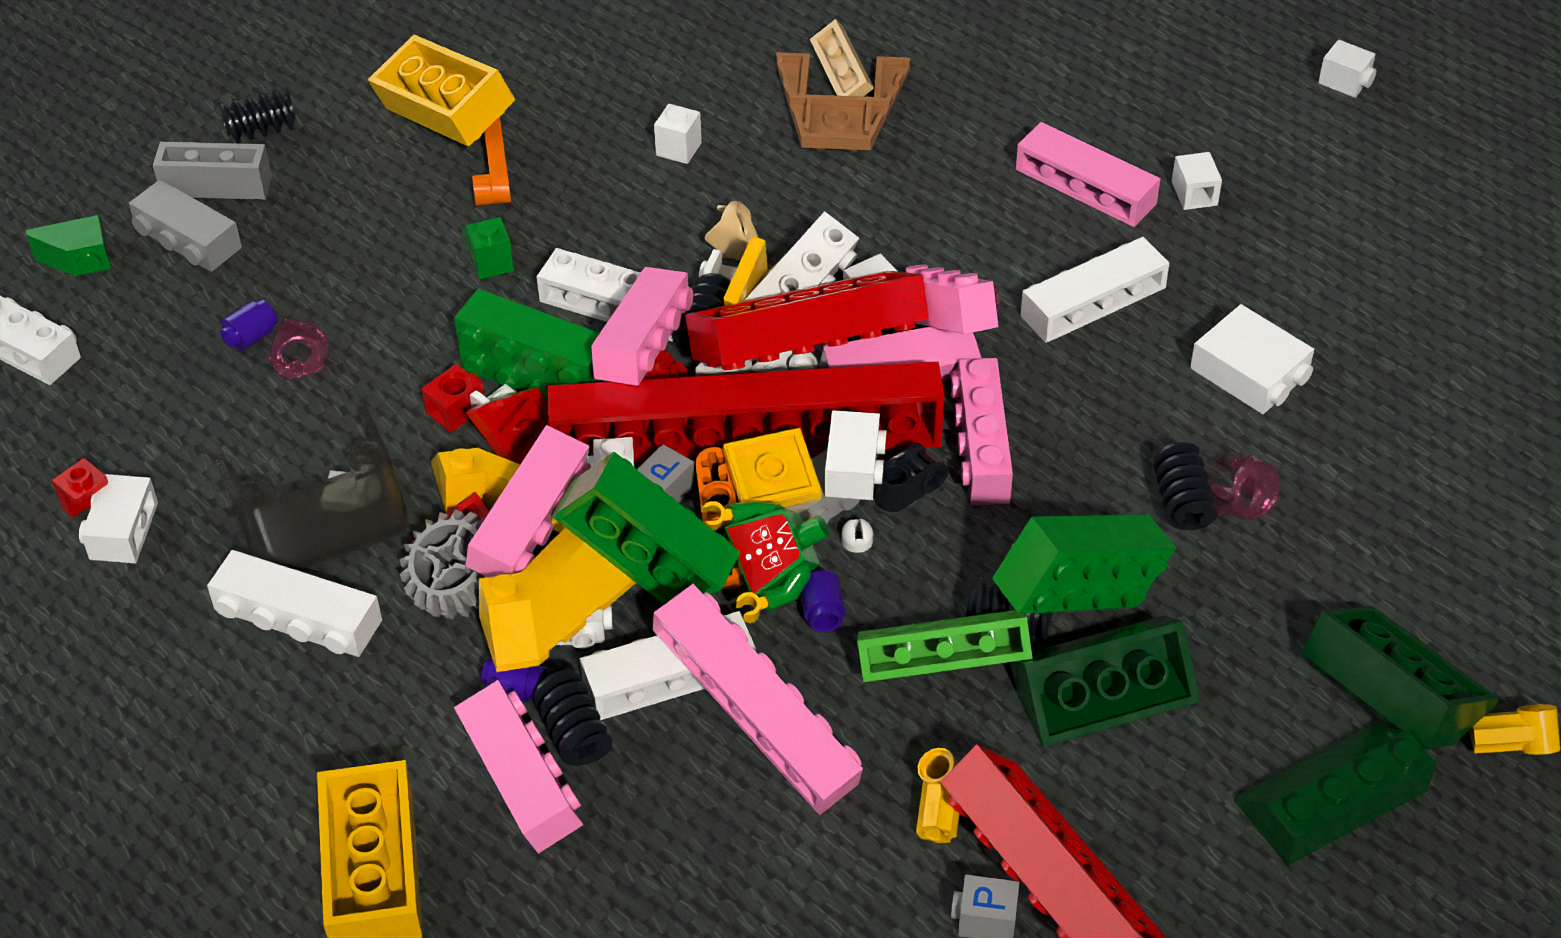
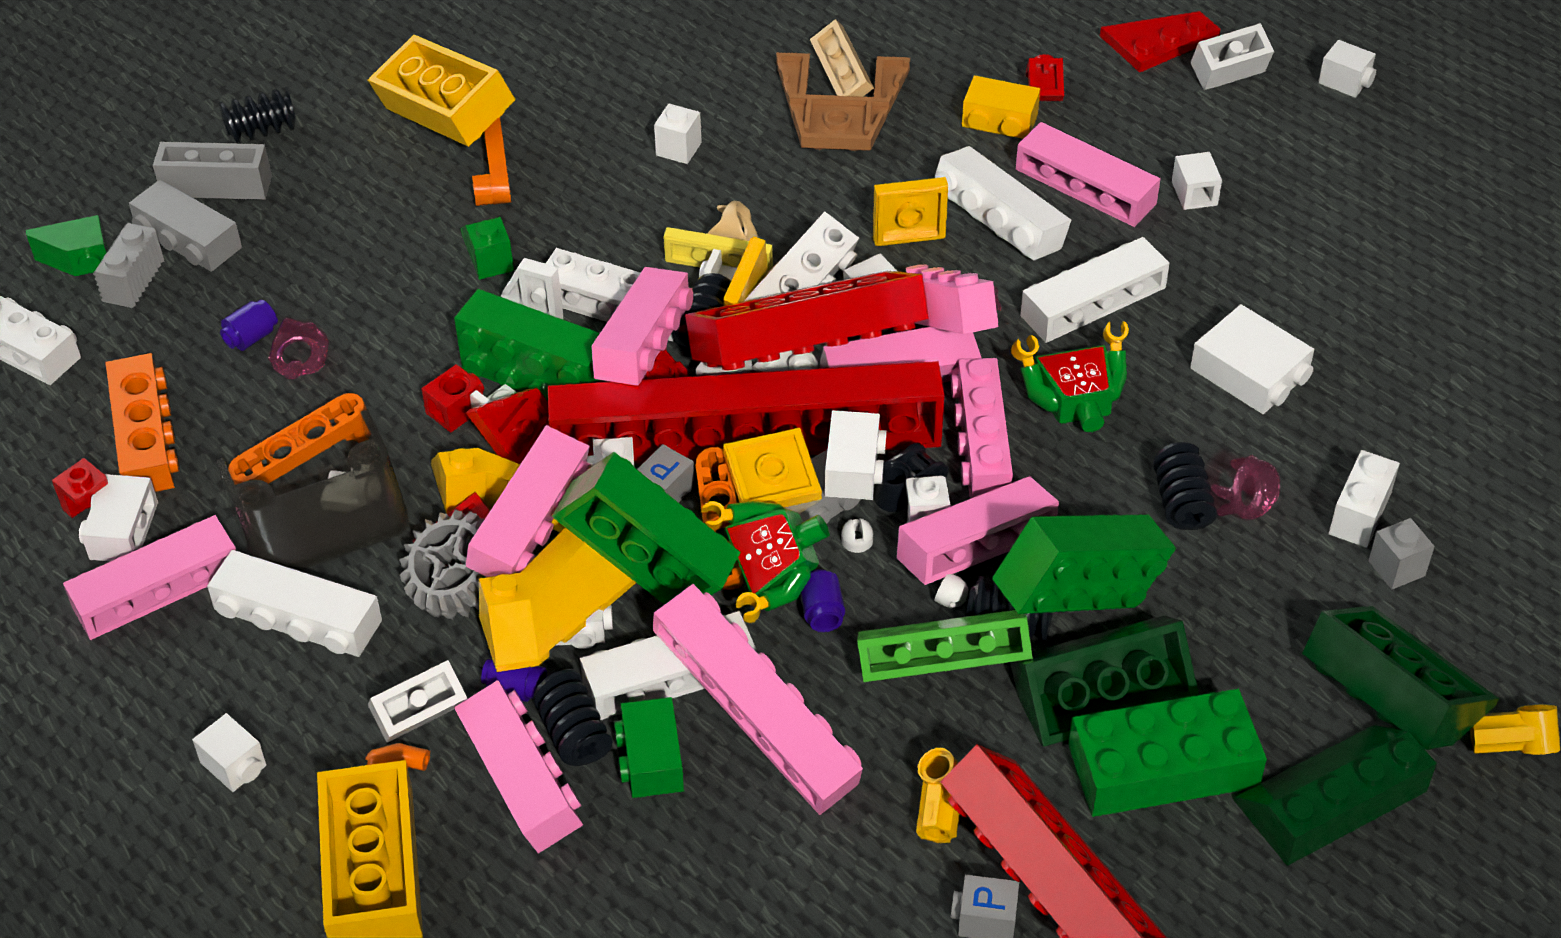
(129, 265): none -> light grey brick
(140, 422): none -> orange brick
(149, 577): none -> bright pink brick
(229, 752): none -> white brick
(349, 426): none -> orange beam
(415, 757): none -> orange arm
(417, 701): none -> white brick
(536, 287): none -> white wing
(651, 747): none -> green brick
(694, 247): none -> light yellow tile
(910, 211): none -> yellow tile
(926, 496): none -> white bracket
(952, 591): none -> white hinge
(971, 530): none -> bright pink brick
(1000, 107): none -> yellow brick
(1003, 203): none -> white brick
(1047, 74): none -> red bracket
(1076, 382): none -> torso
(1158, 39): none -> red wing
(1166, 752): none -> green brick
(1232, 56): none -> white brick
(1364, 498): none -> white brick
(1401, 553): none -> light grey brick

